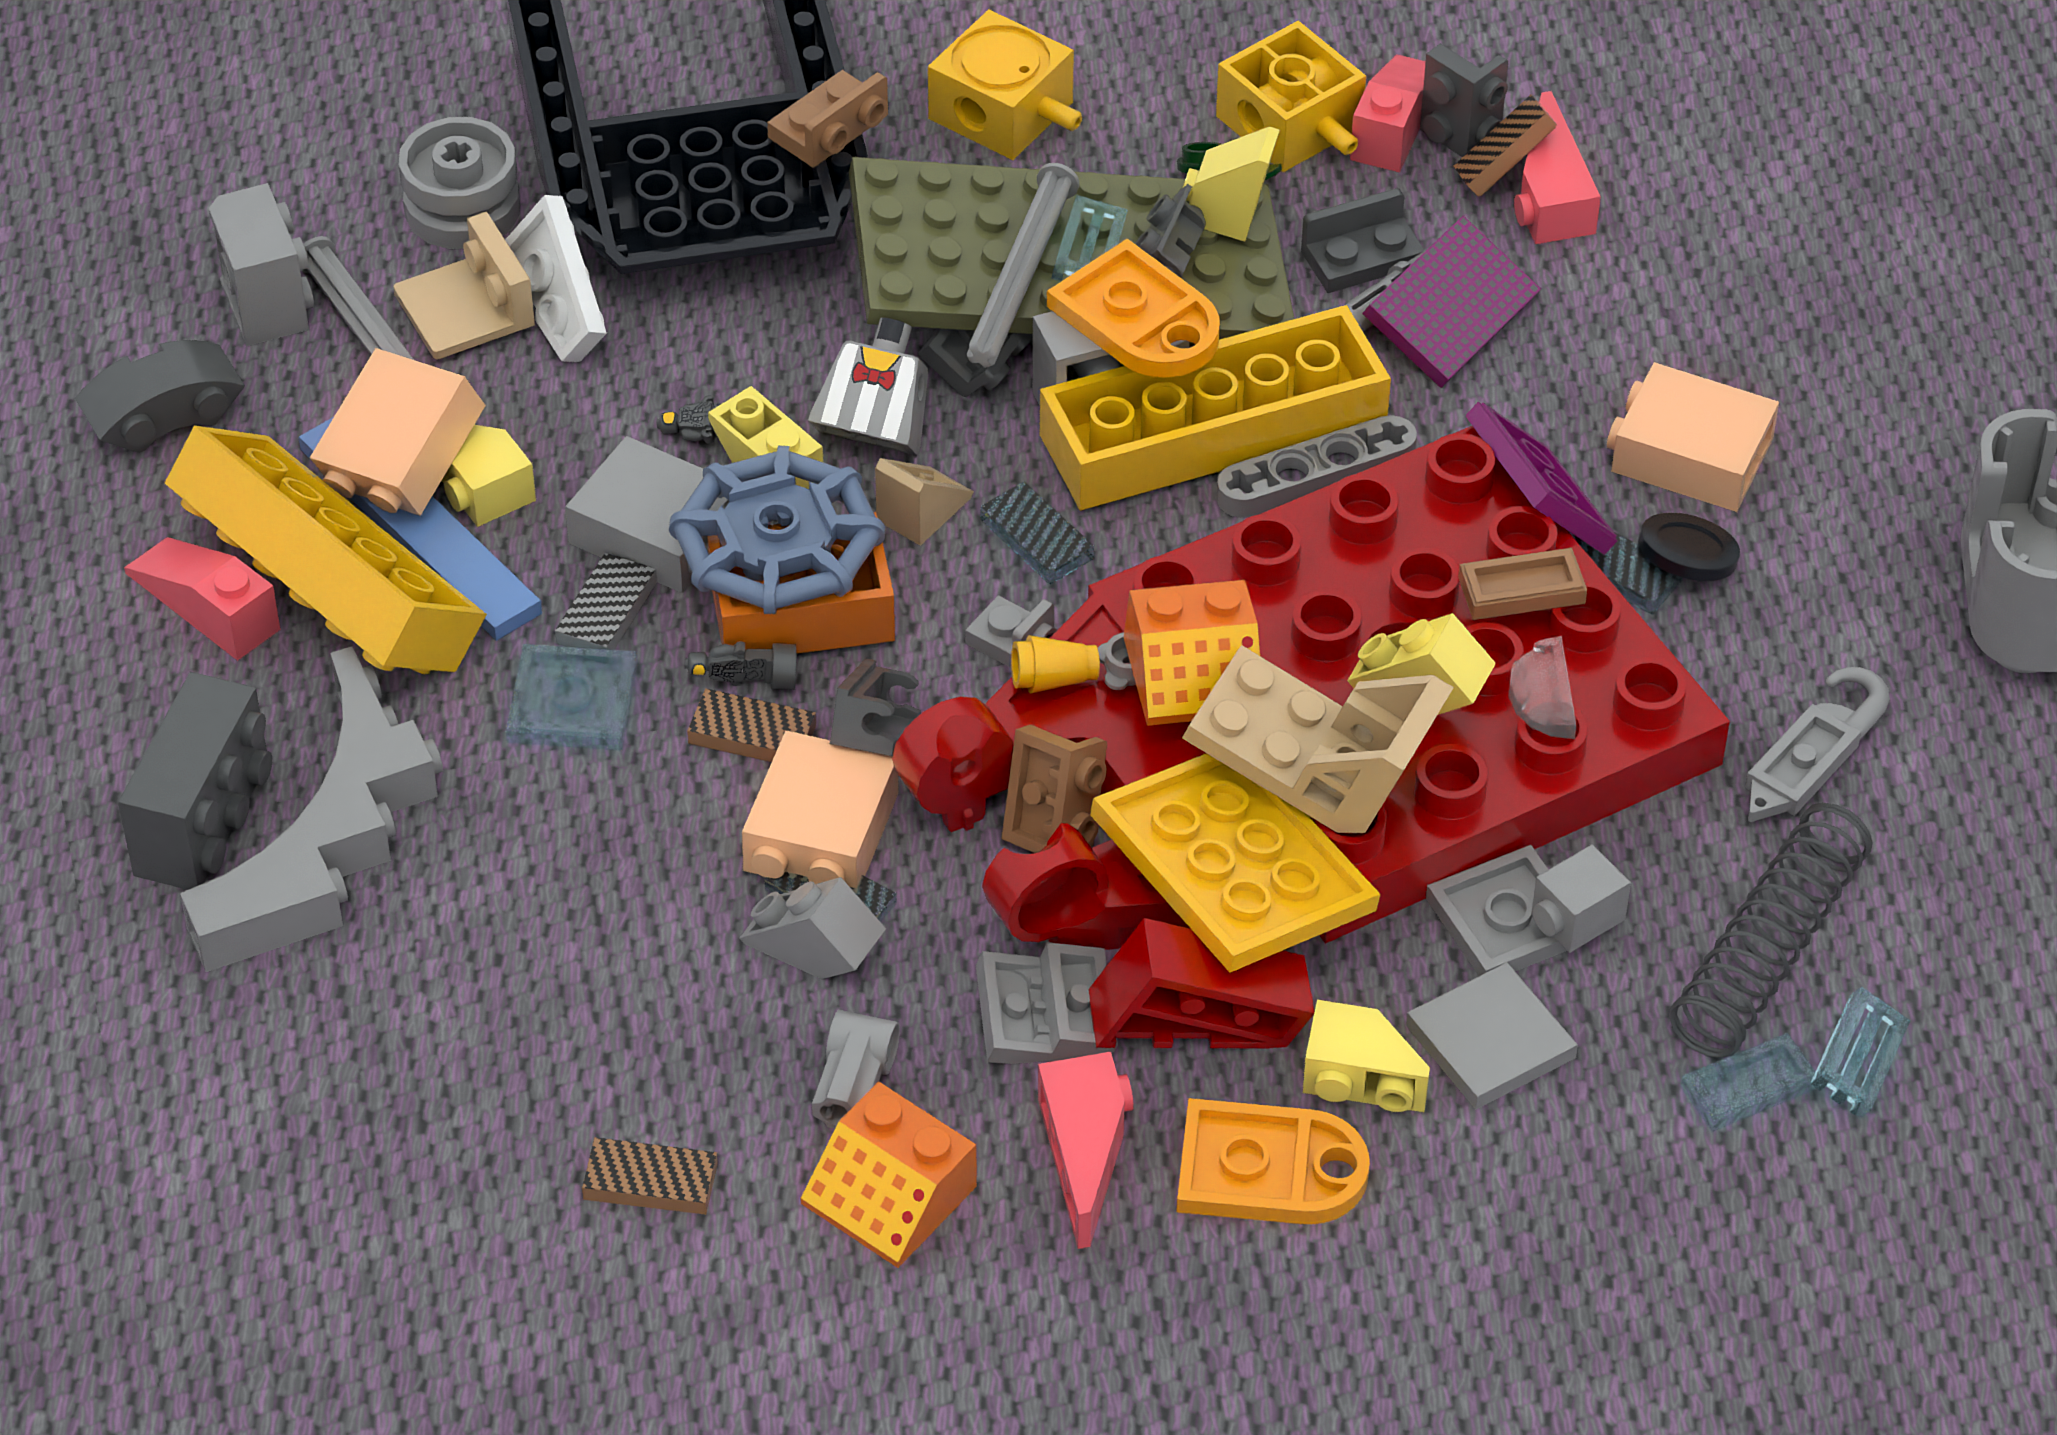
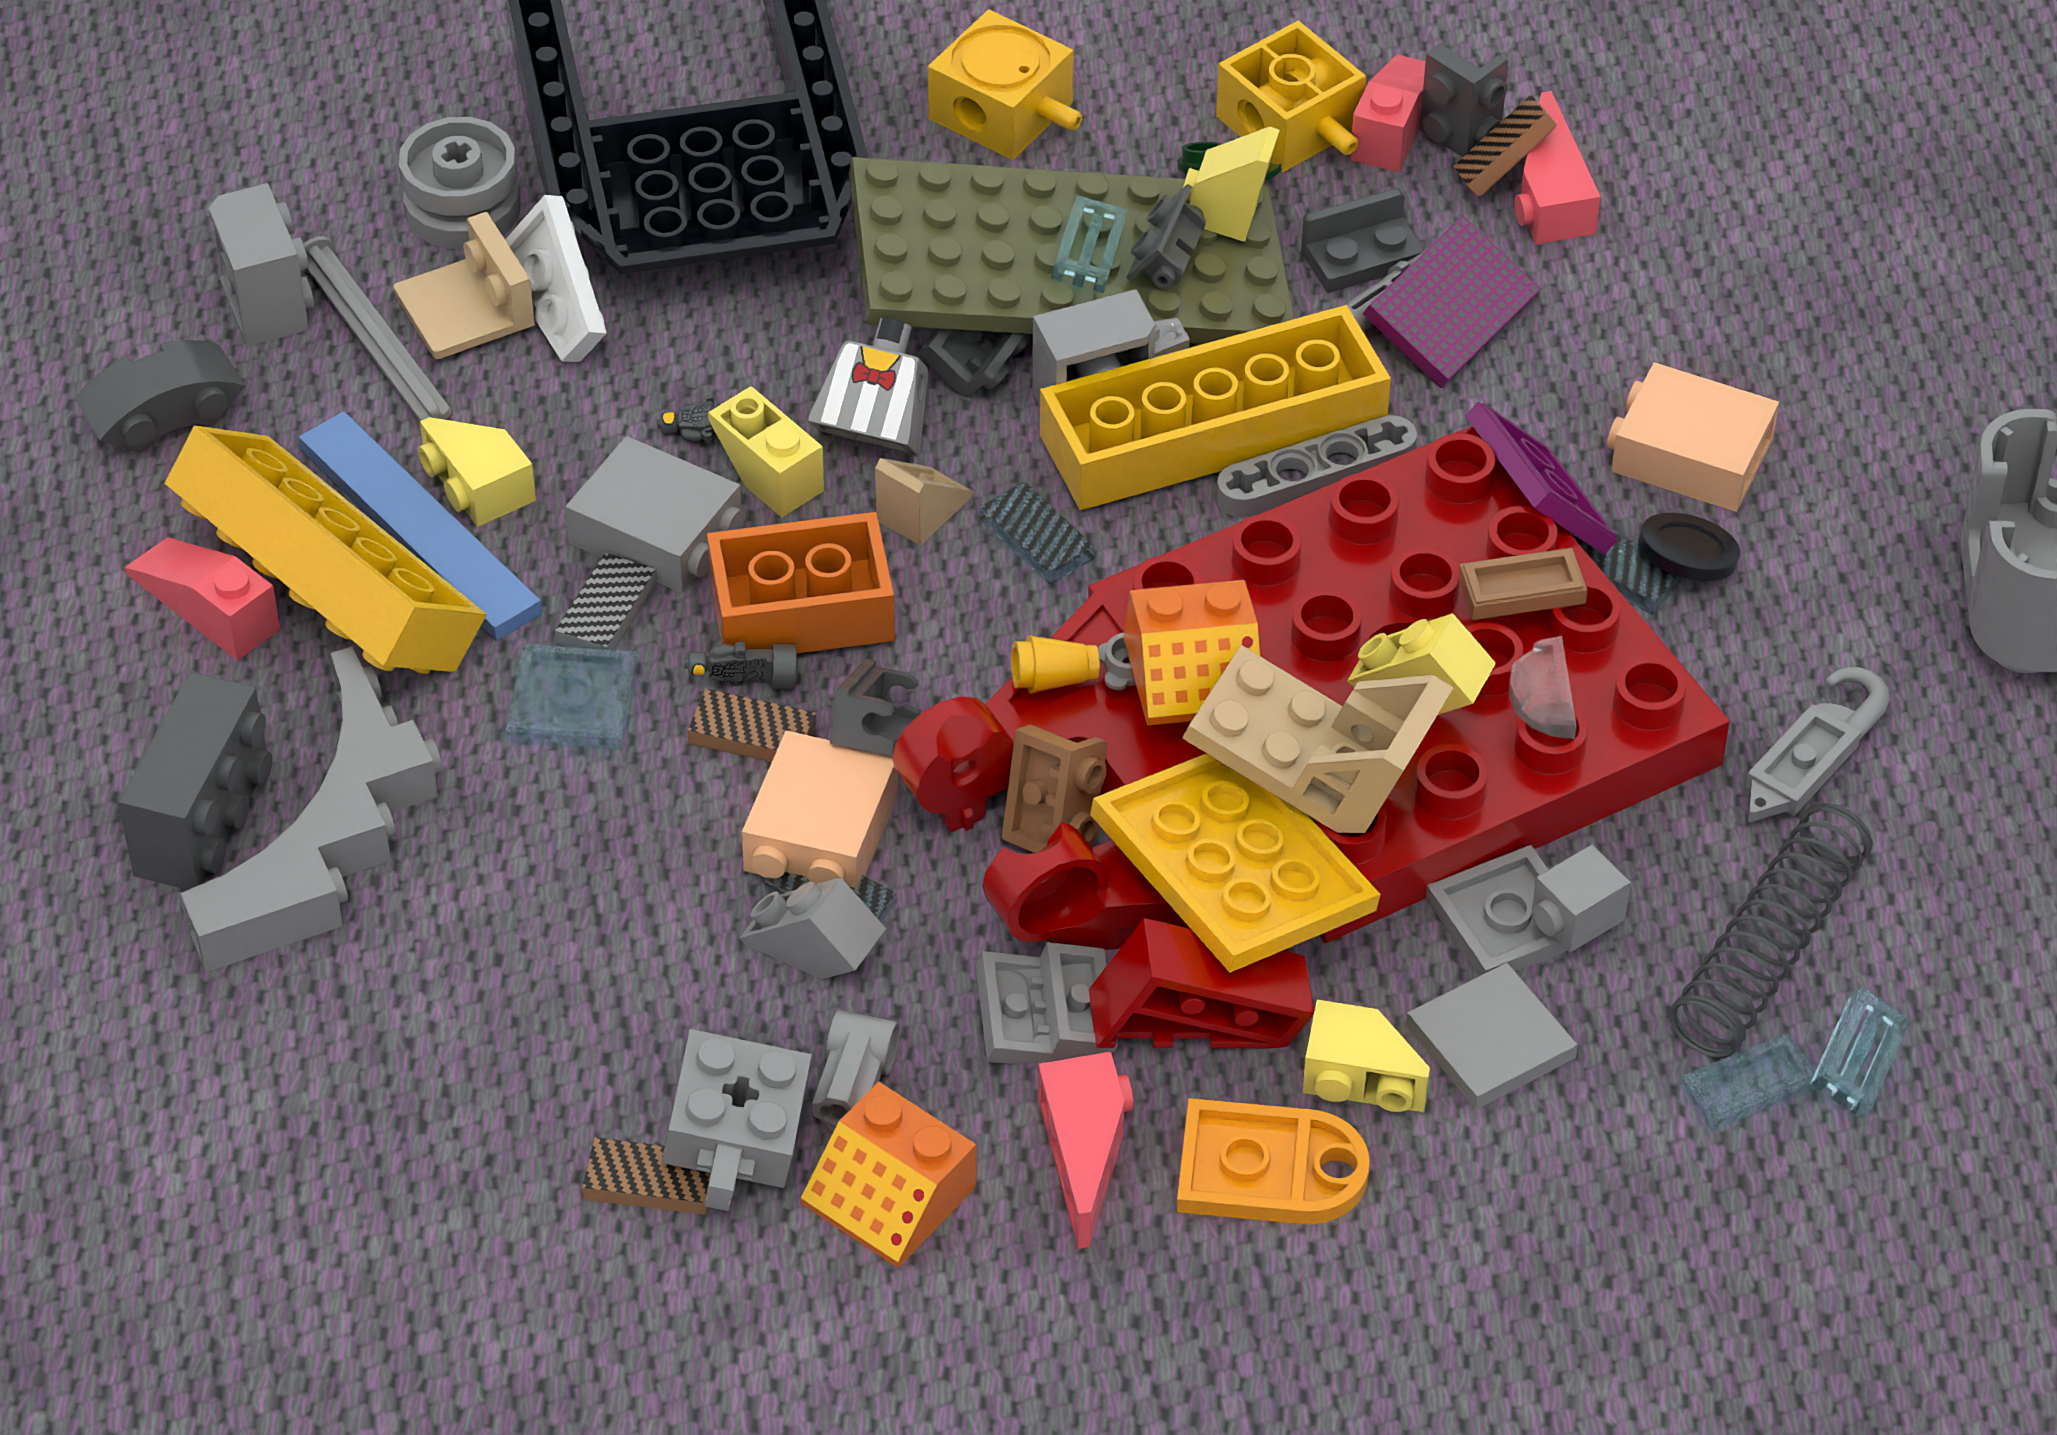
(397, 432): light nougat brick -> none
(736, 1112): none -> light grey hinge
(763, 492): sand blue plate -> none
(830, 116): medium nougat bracket -> none
(1005, 623): light grey bracket -> none
(1055, 186): light grey axle -> none
(1137, 310): light orange tile -> none

